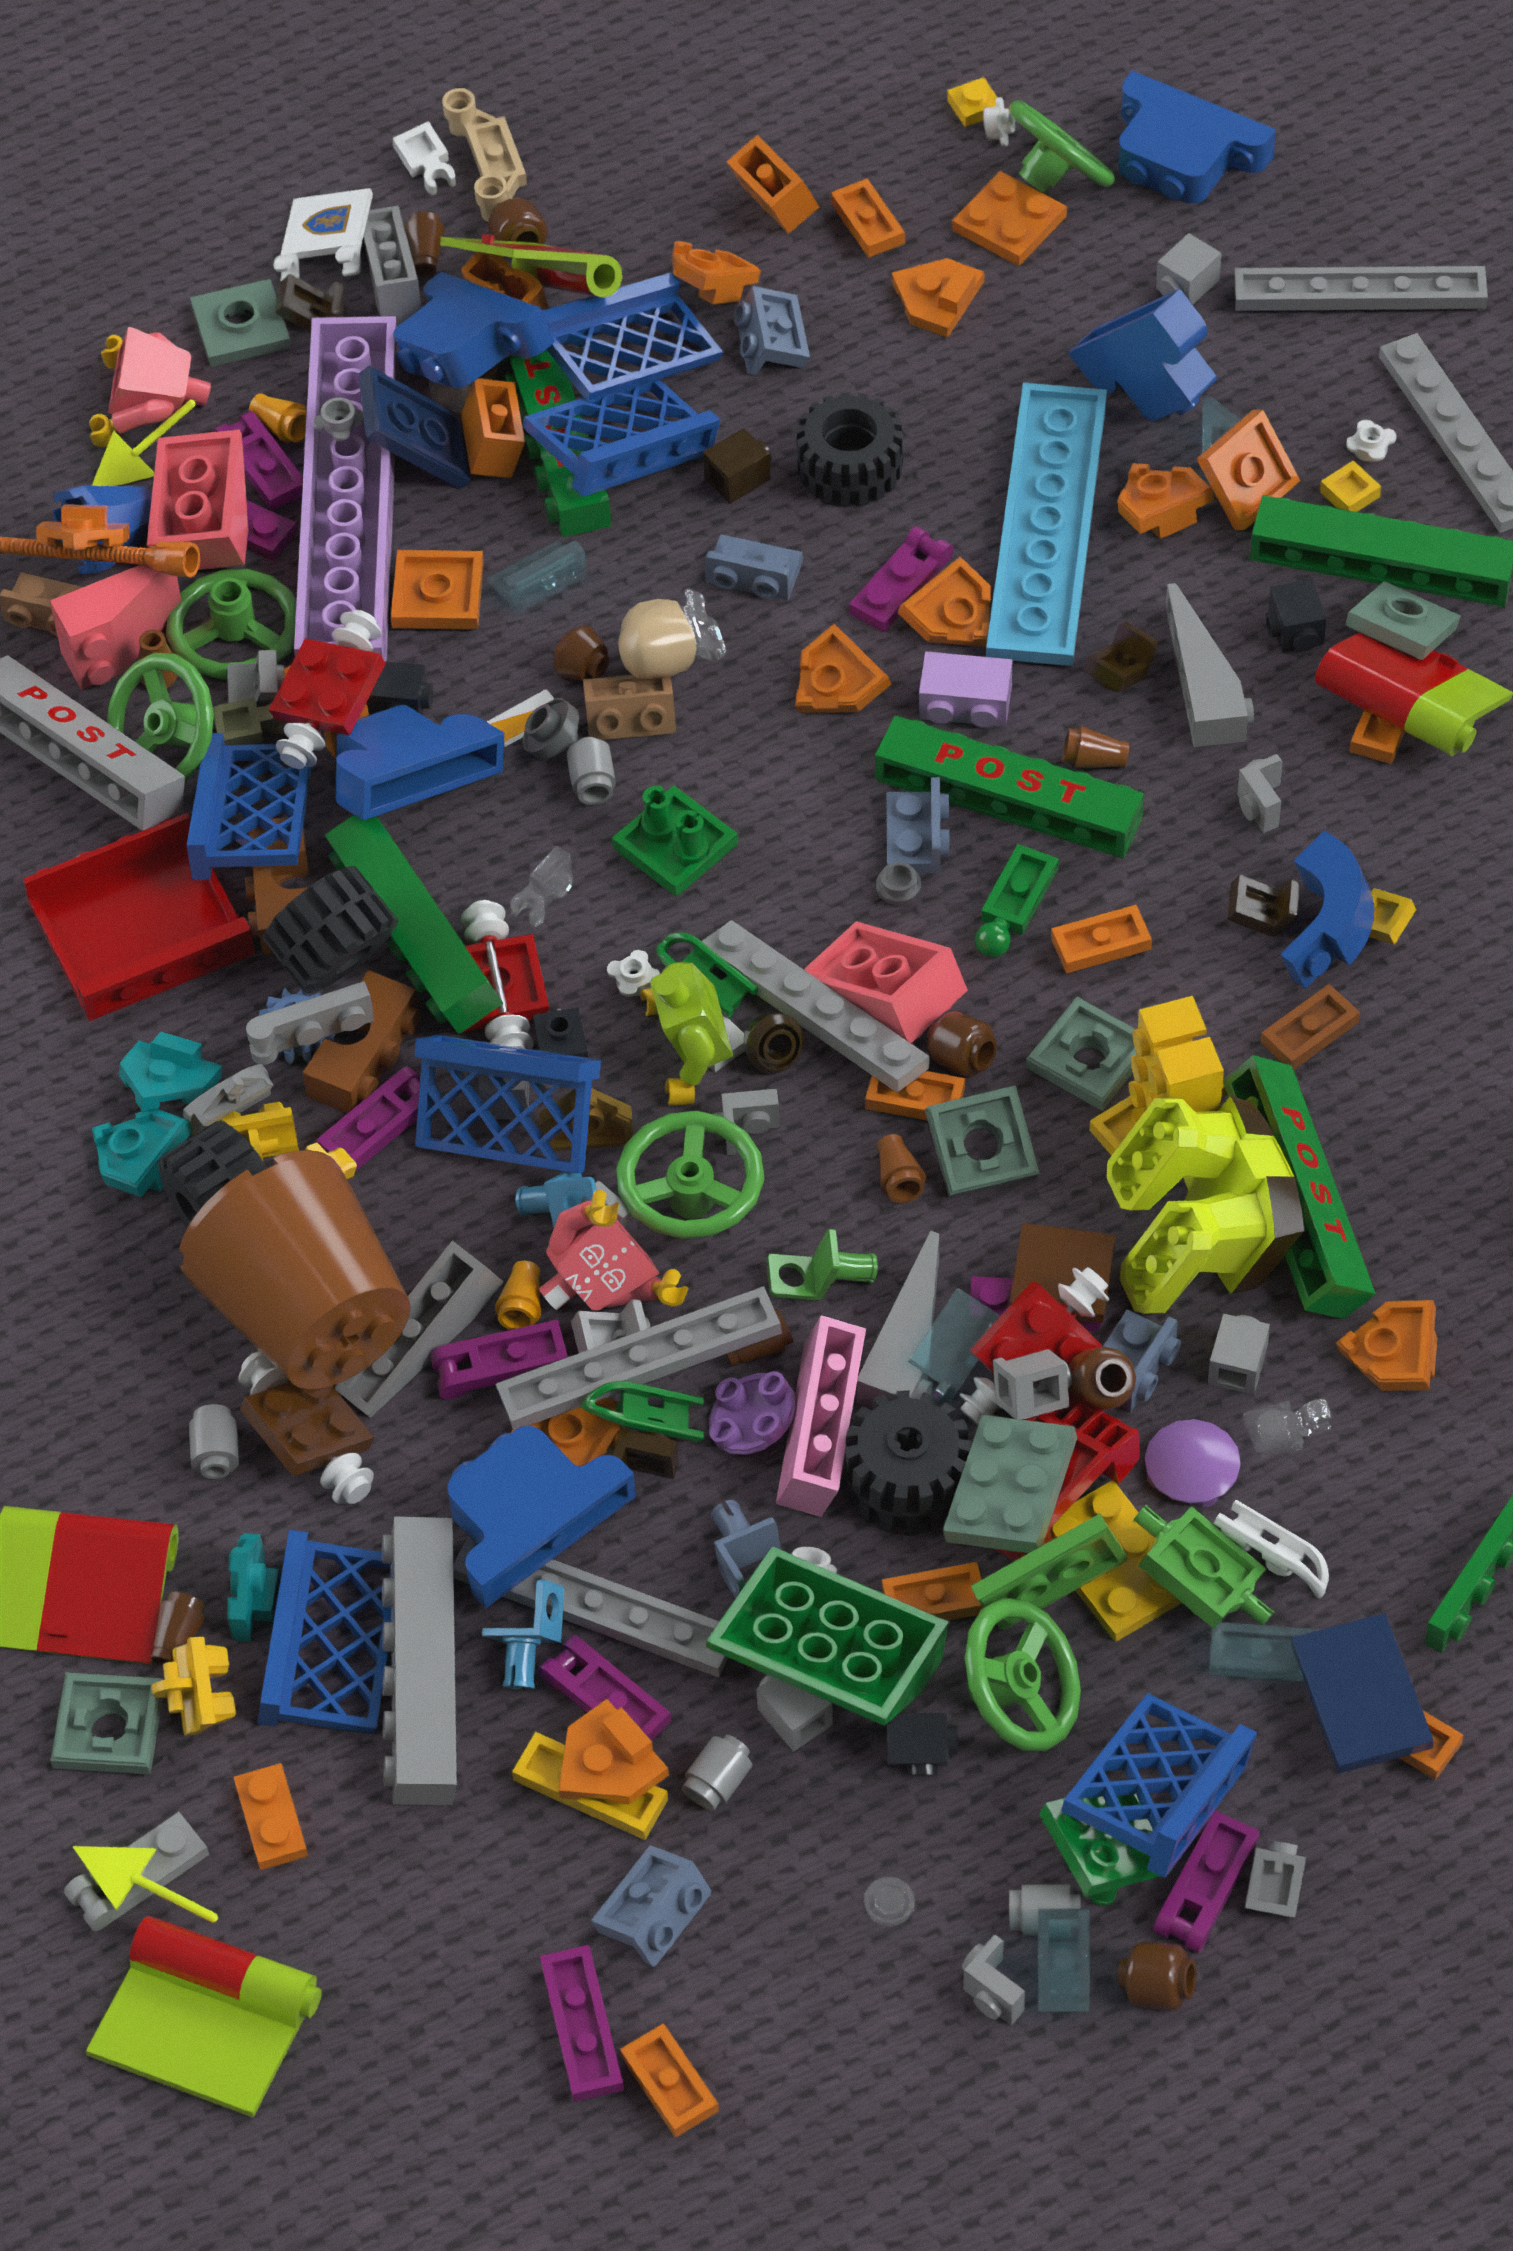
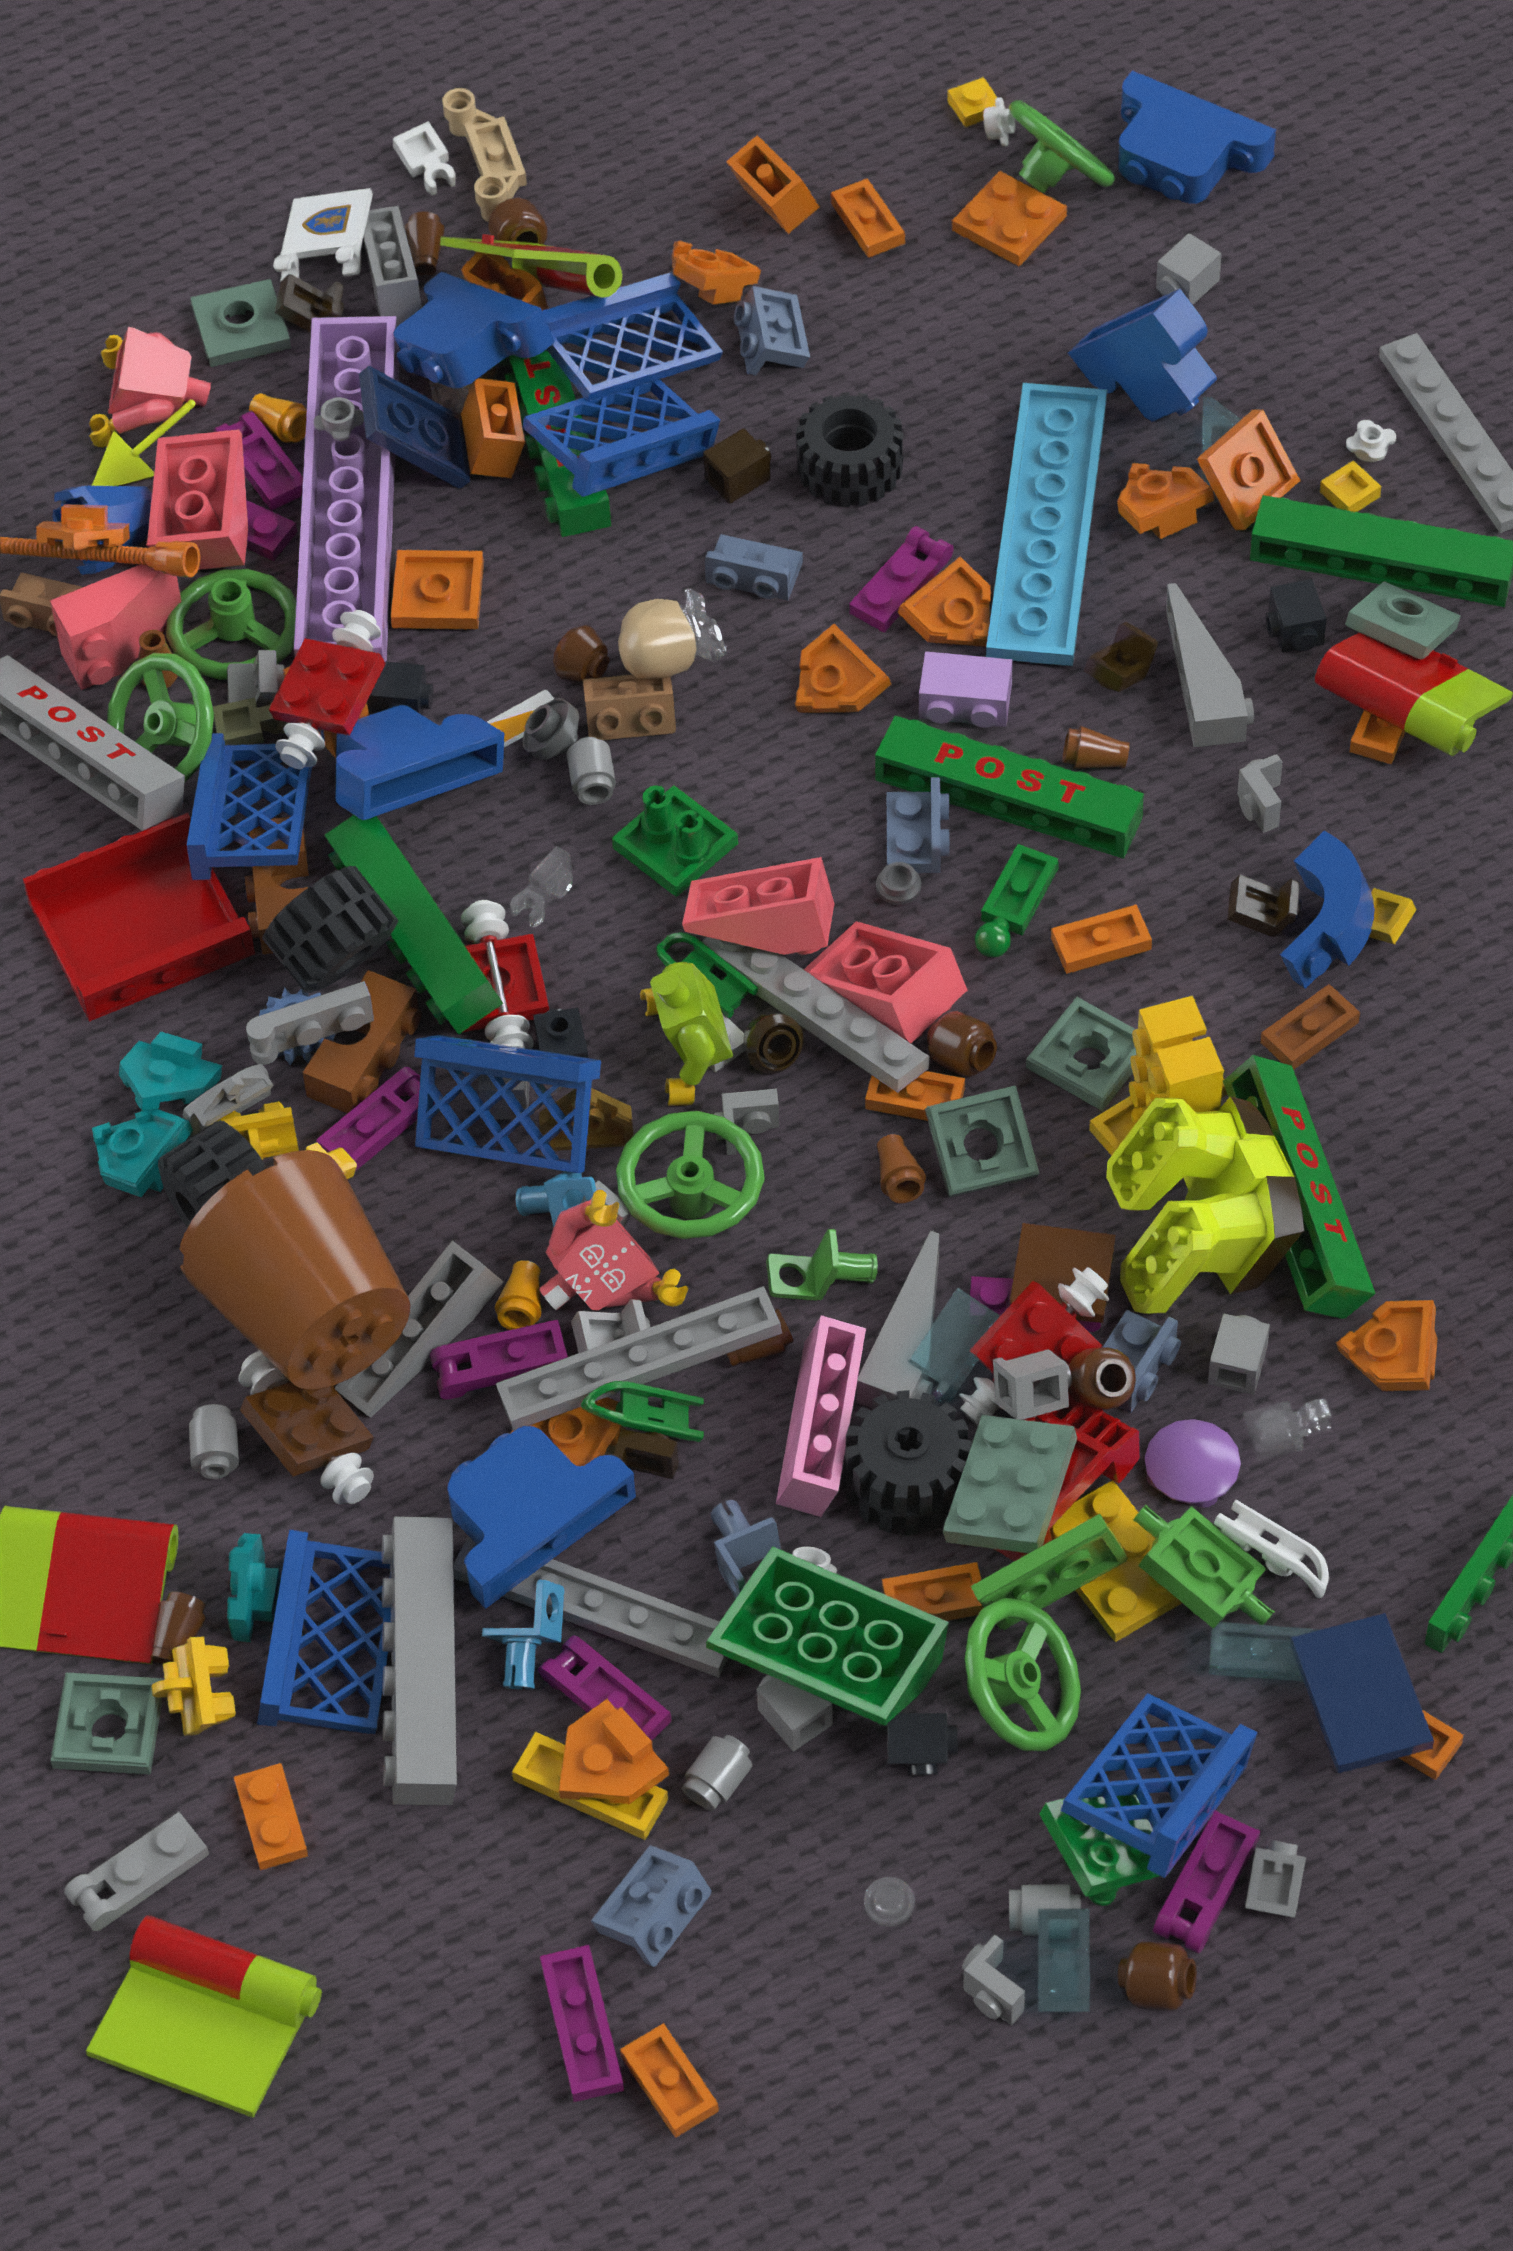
(121, 1867): neon yellow piece -> none
(539, 575): clear light blue panel -> none
(629, 983): white plate -> none
(753, 1412): medium lavender dish -> none
(765, 908): none -> coral slope
(937, 293): orange plate -> none
(1360, 288): light grey plate -> none

